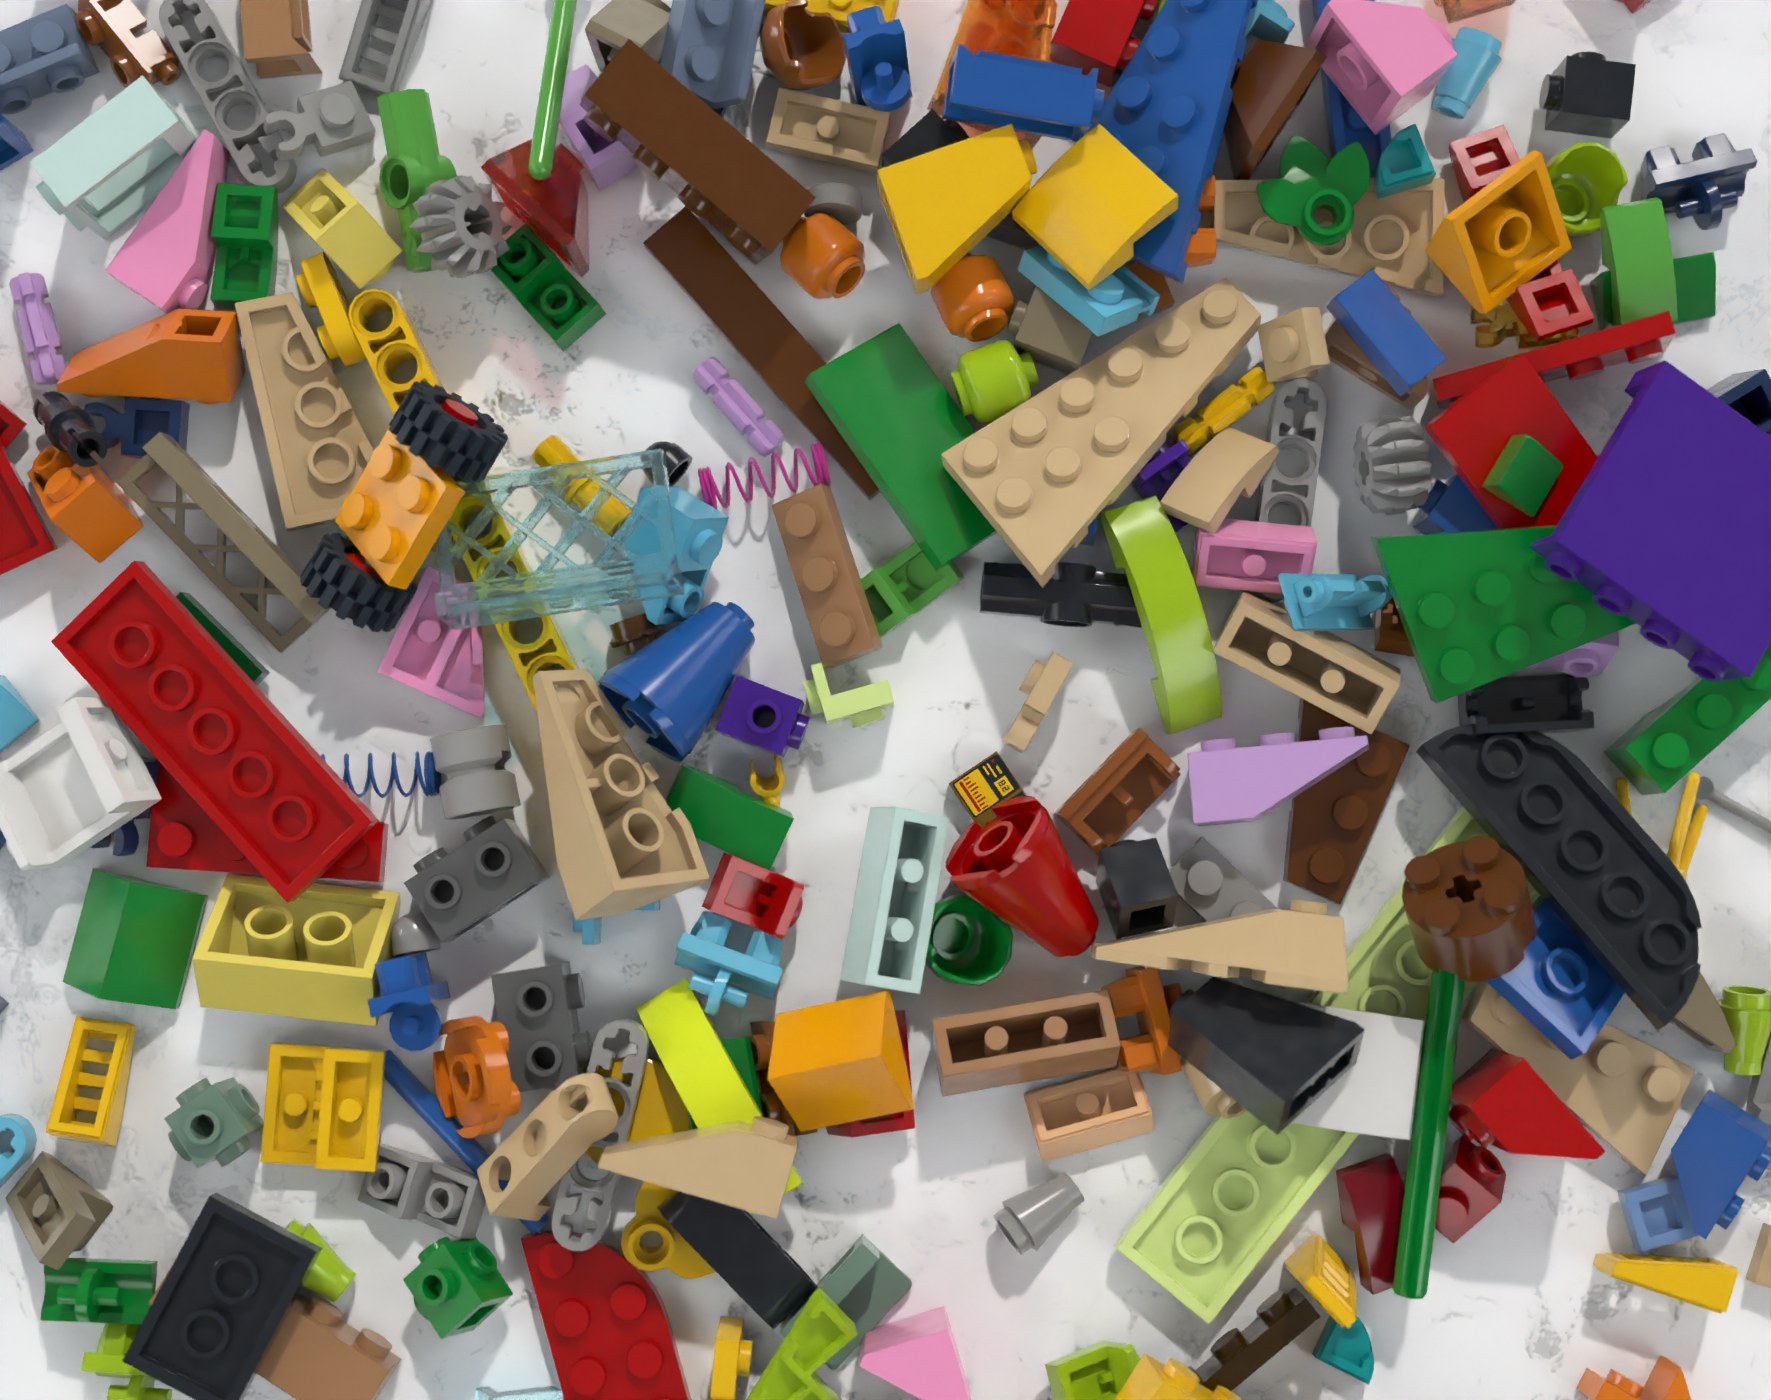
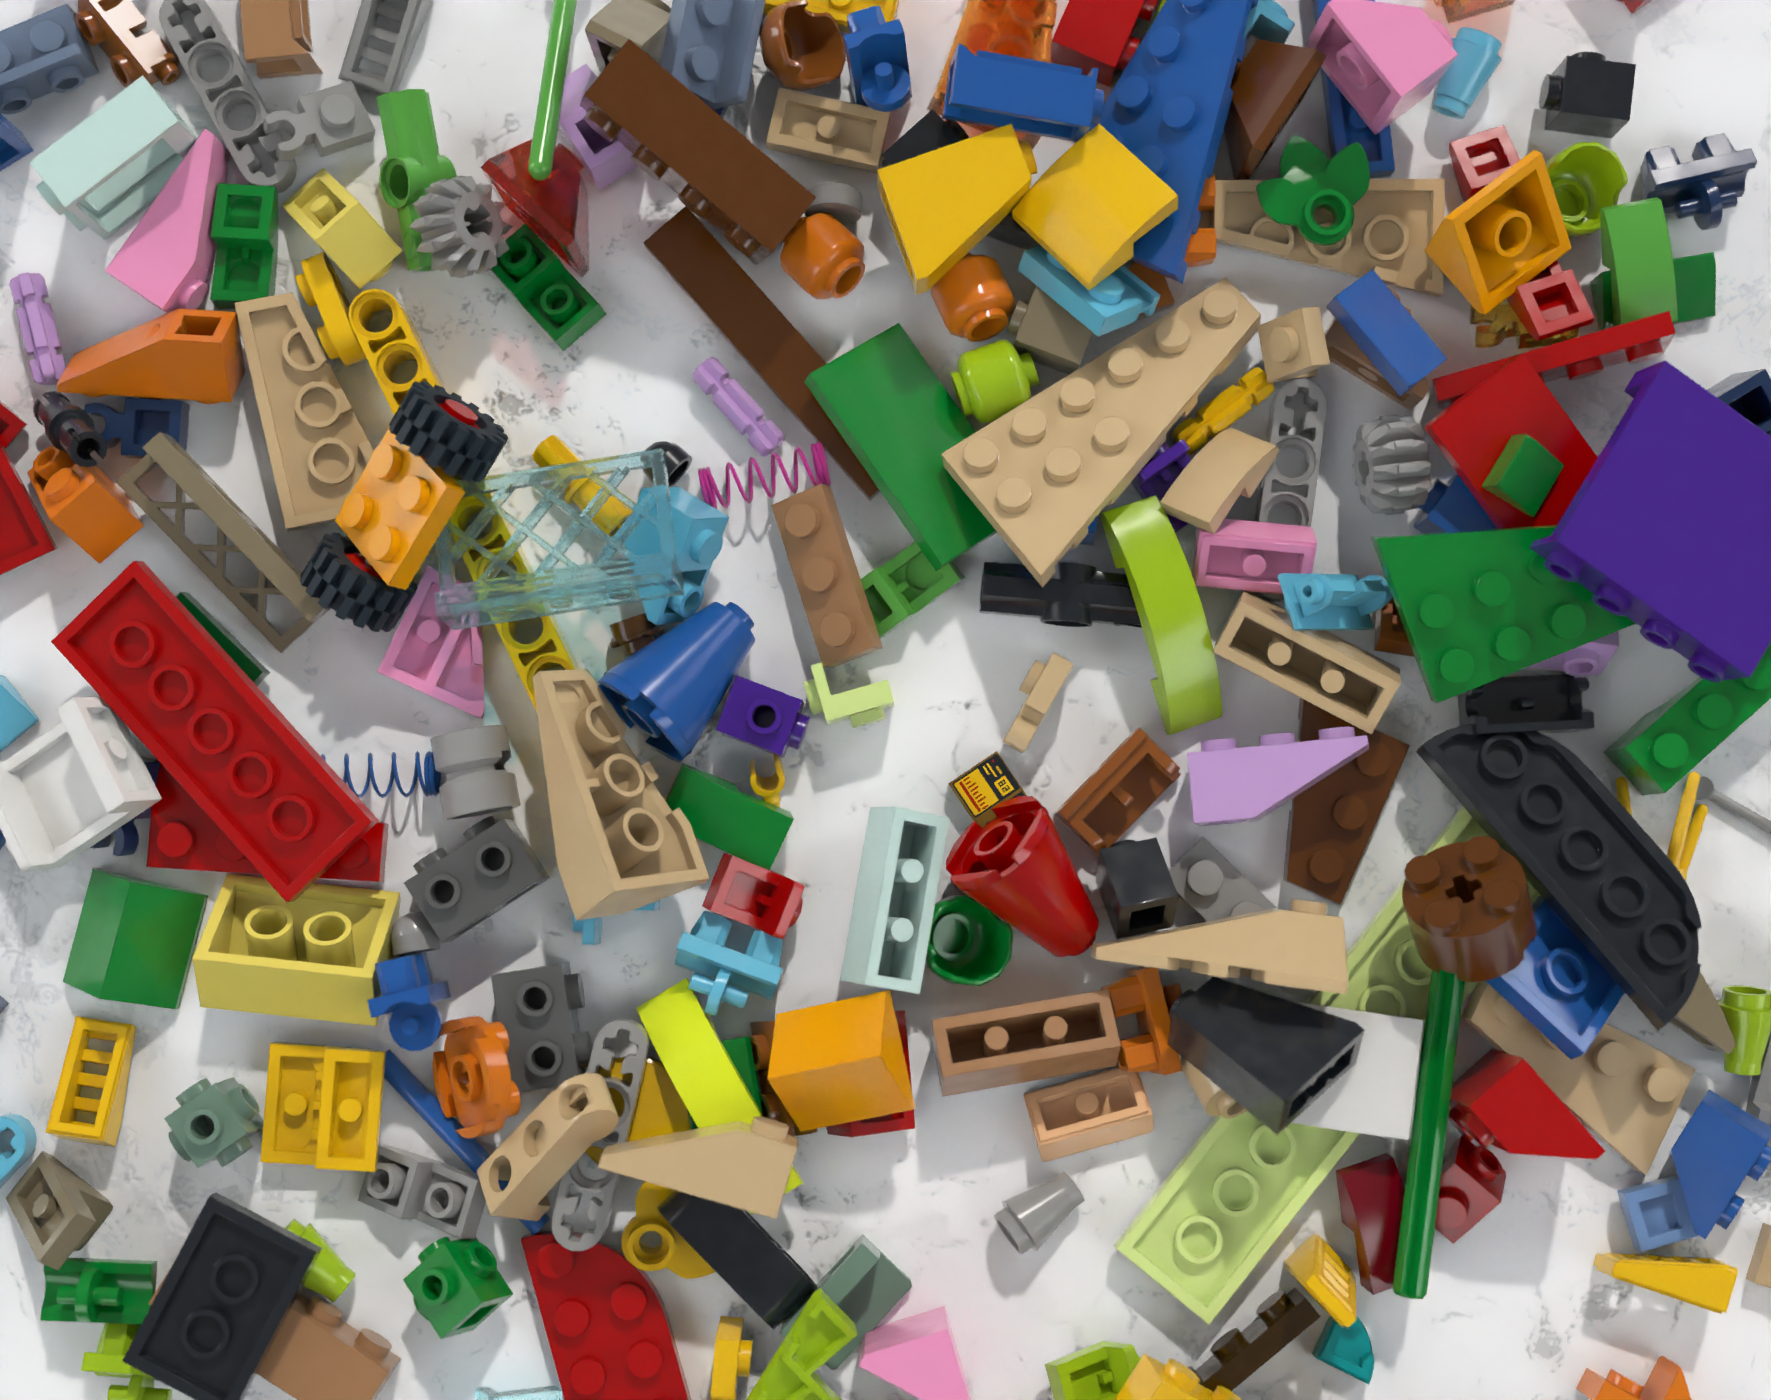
(1403, 164): teal tile -> none

